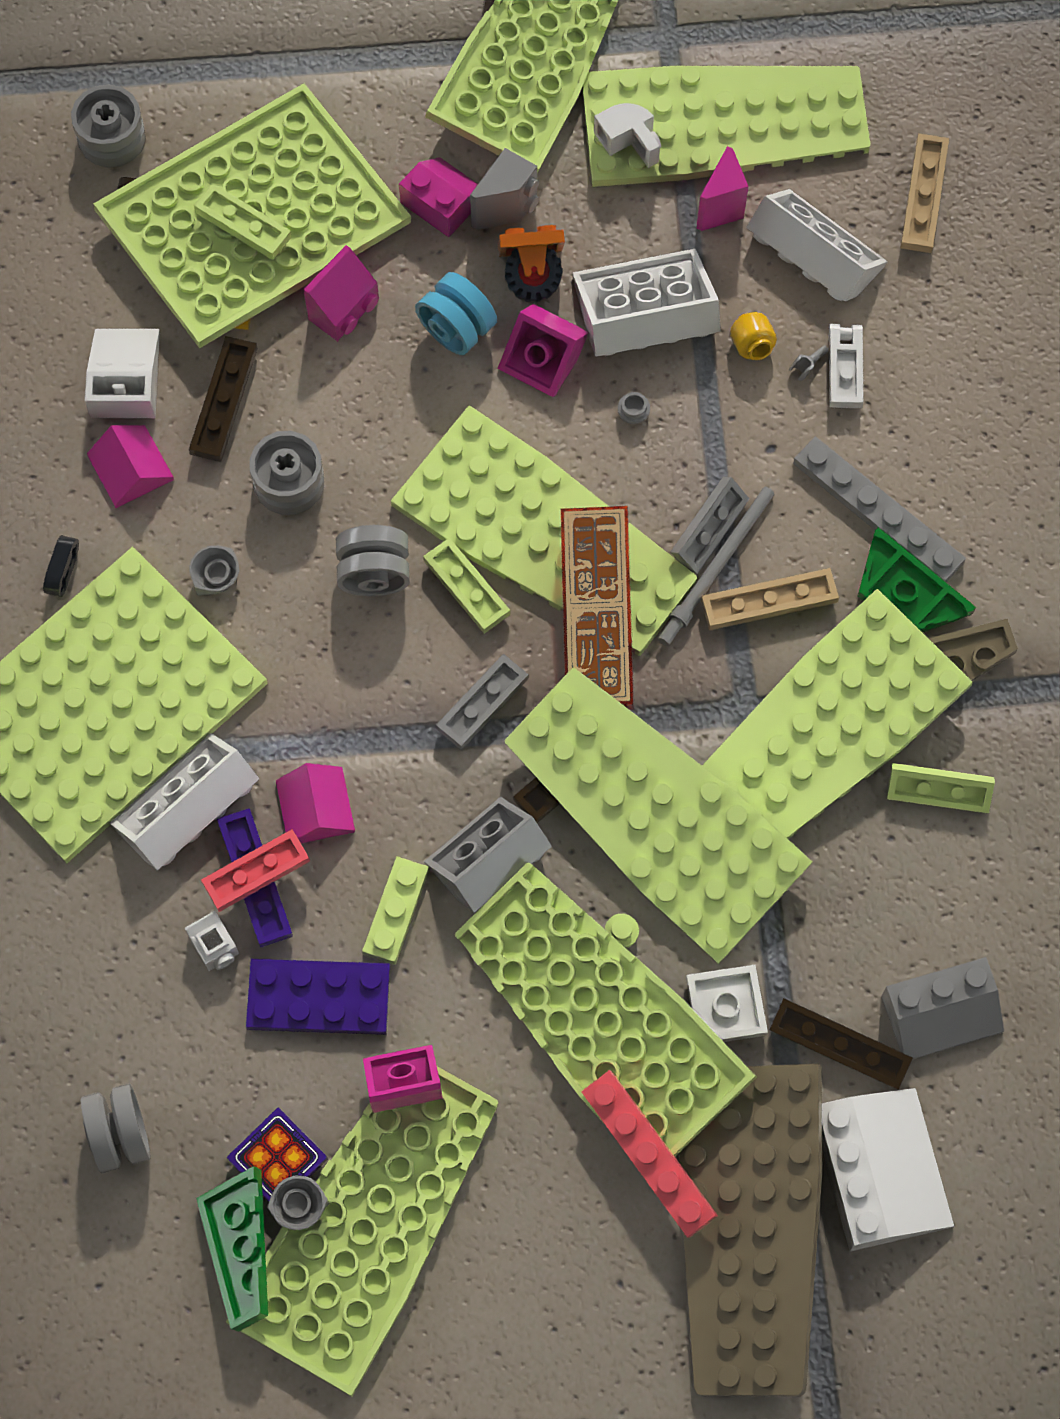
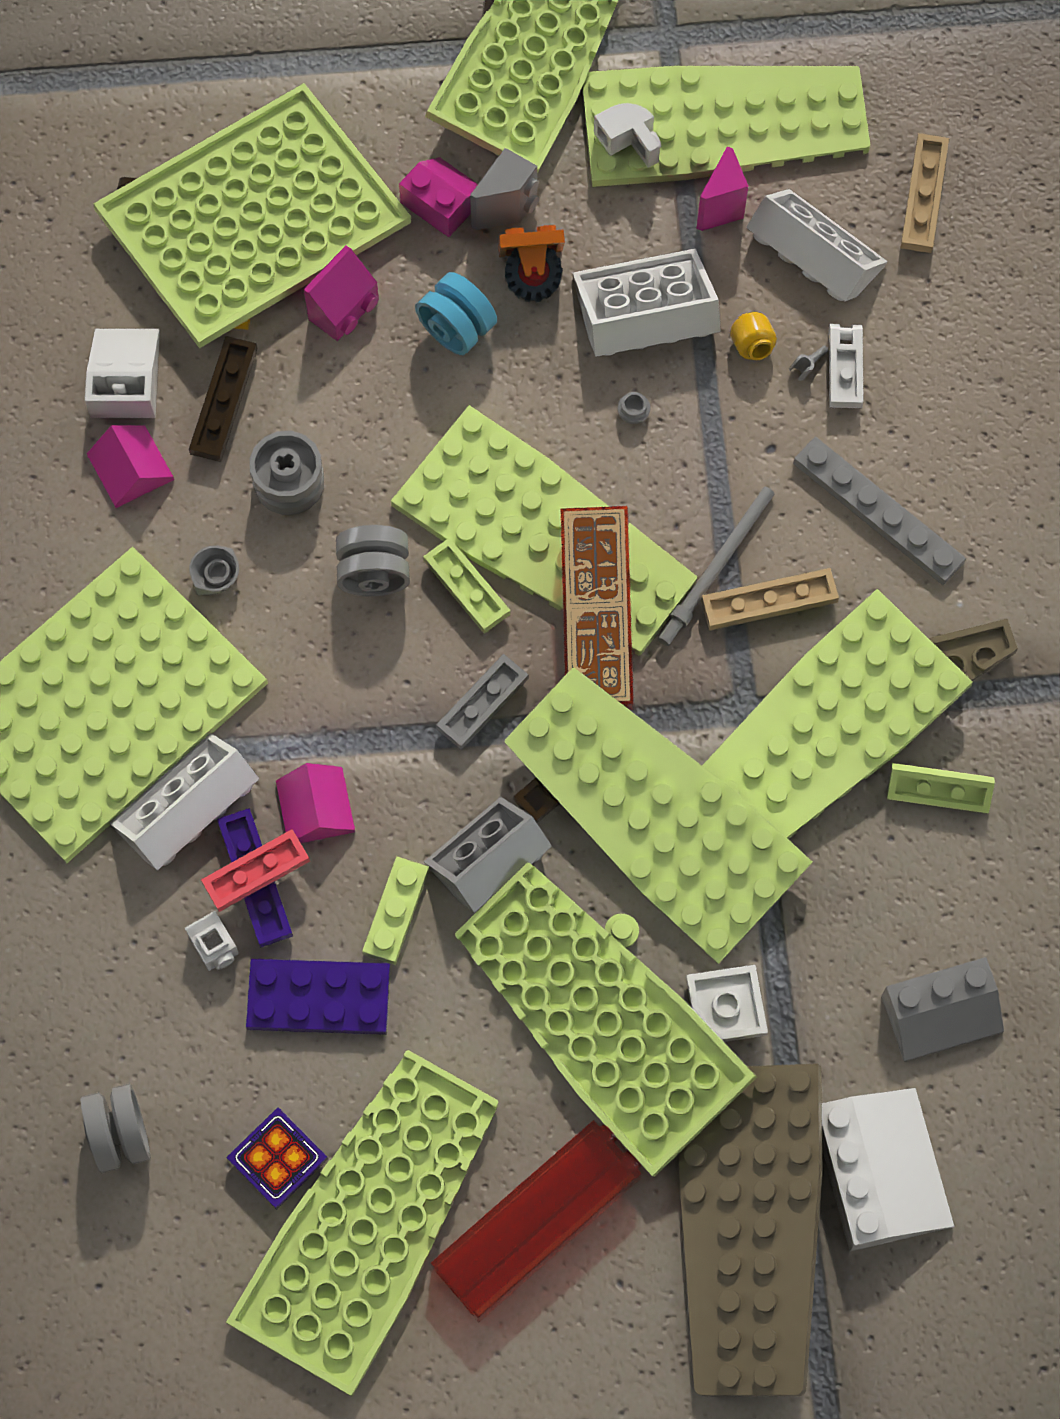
(61, 566): black beam -> none
(108, 125): light grey wheel -> none
(236, 1242): green wing -> none
(242, 221): yellowish green plate -> none
(297, 1202): light grey hat -> none
(402, 1078): dark pink slope -> none
(537, 1219): none -> clear red brick
(542, 349): dark pink slope -> none
(649, 1154): coral plate -> none
(710, 524): light grey plate -> none
(841, 1044): dark brown plate -> none
(911, 585): green wing -> none

